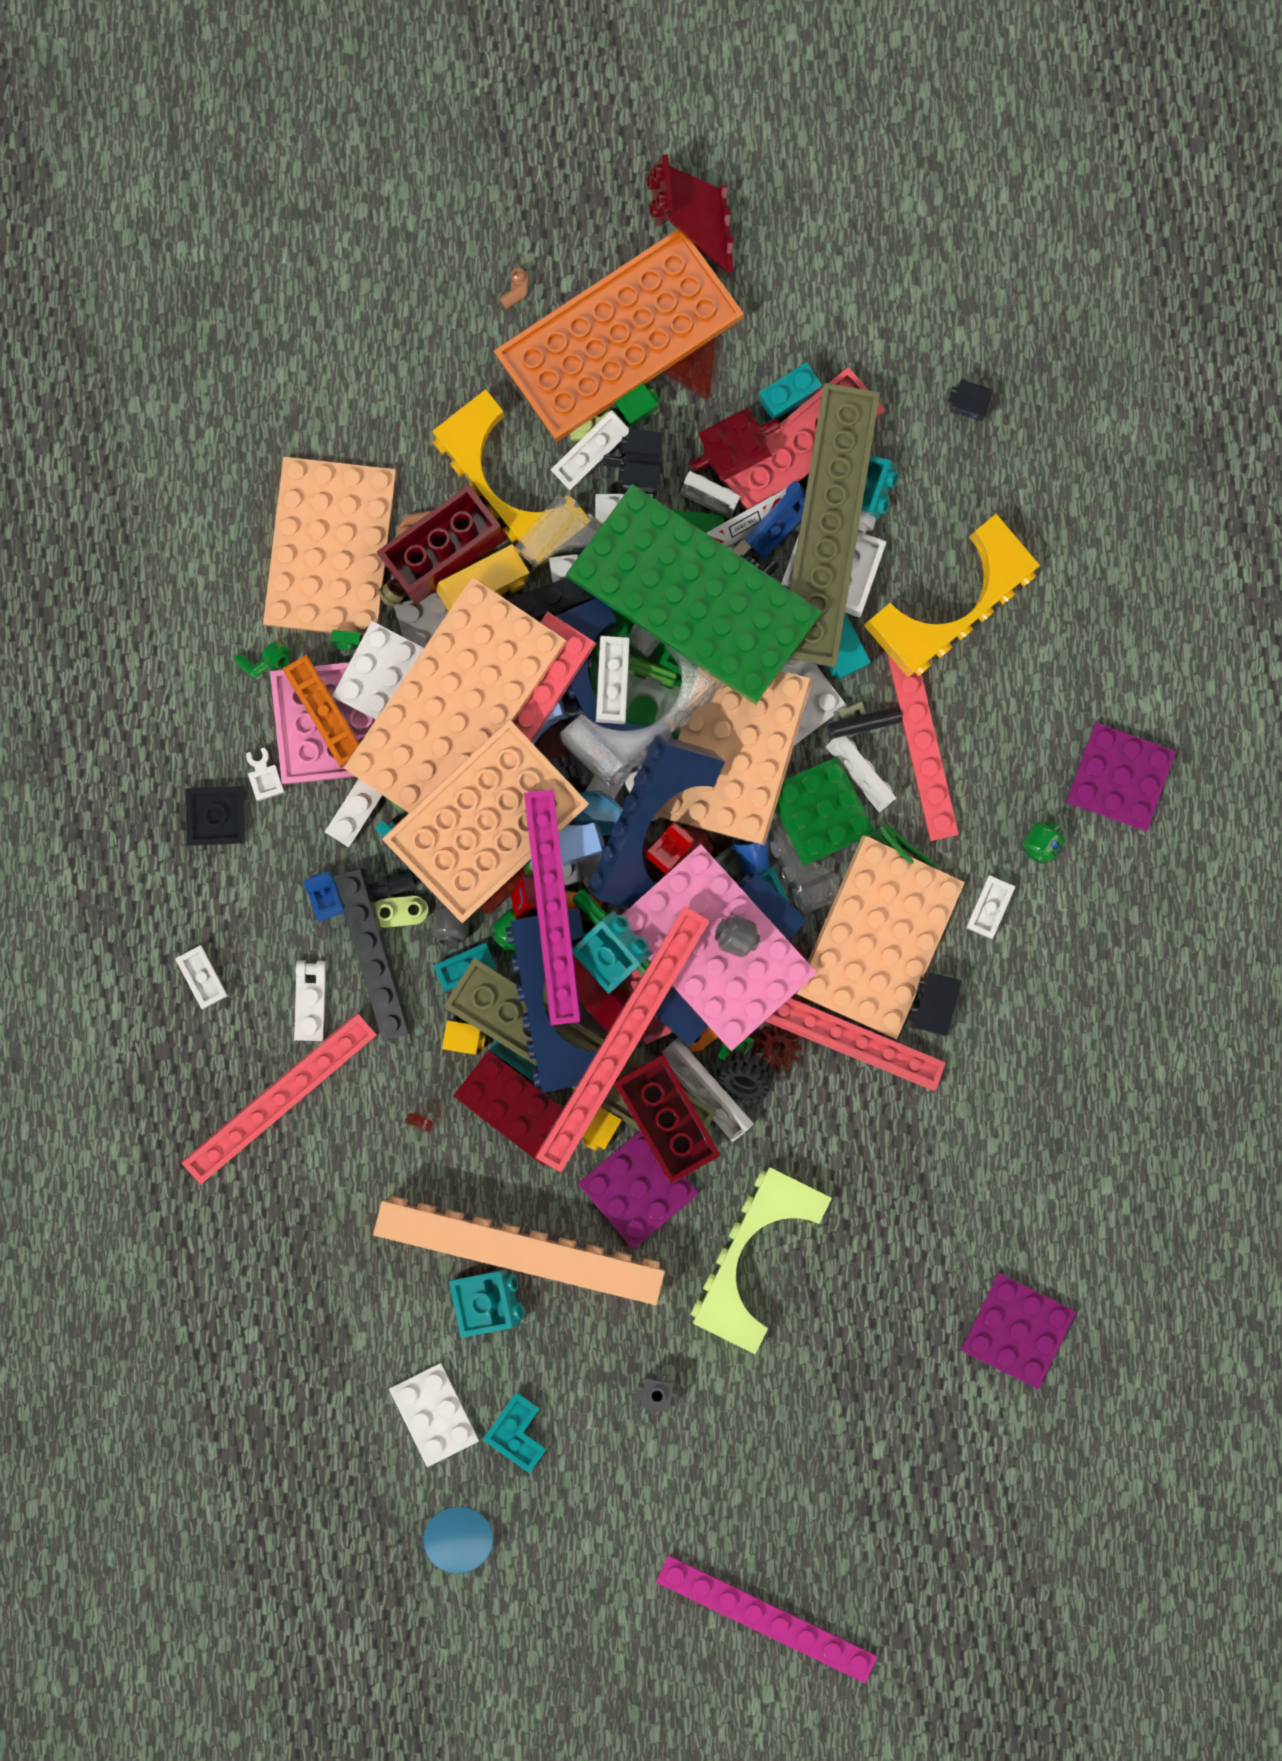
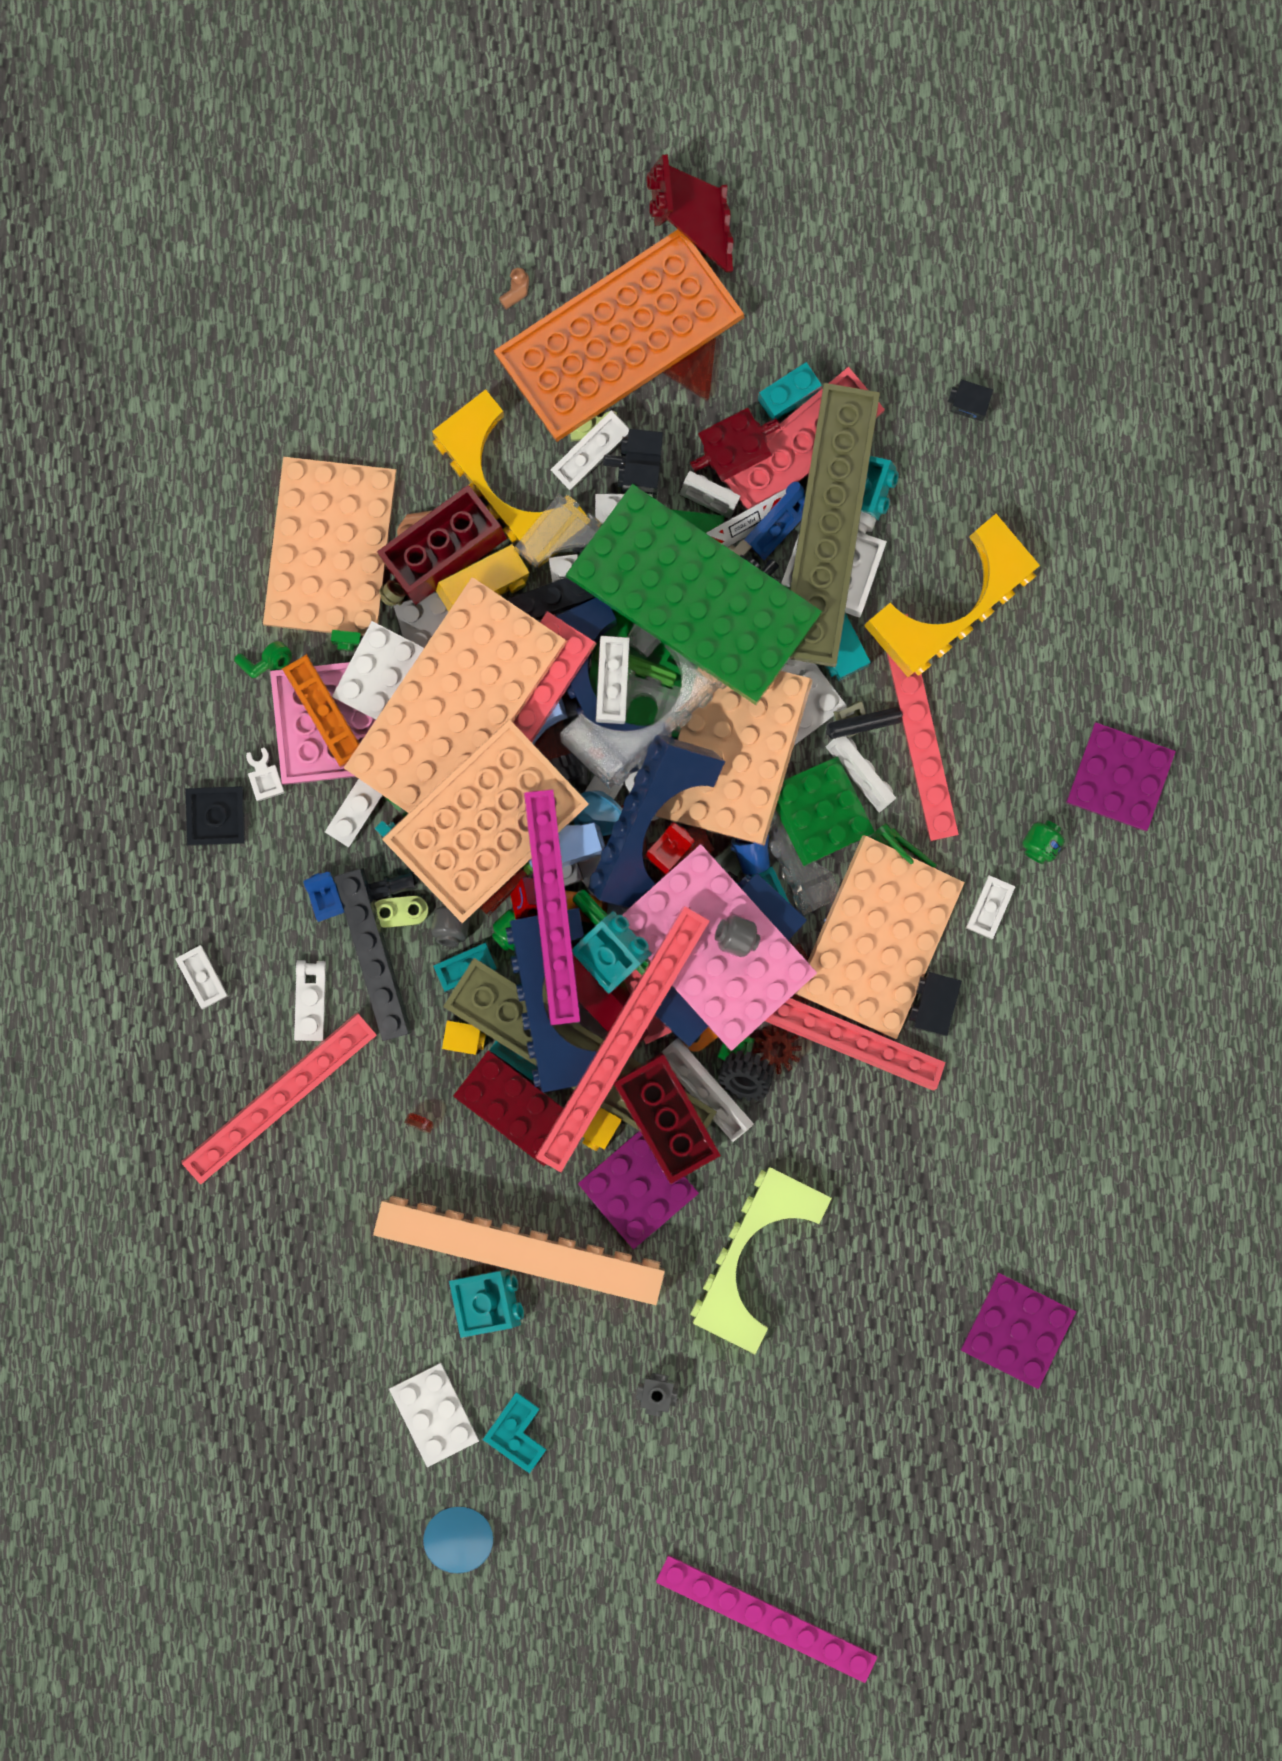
(637, 405): green brick -> none

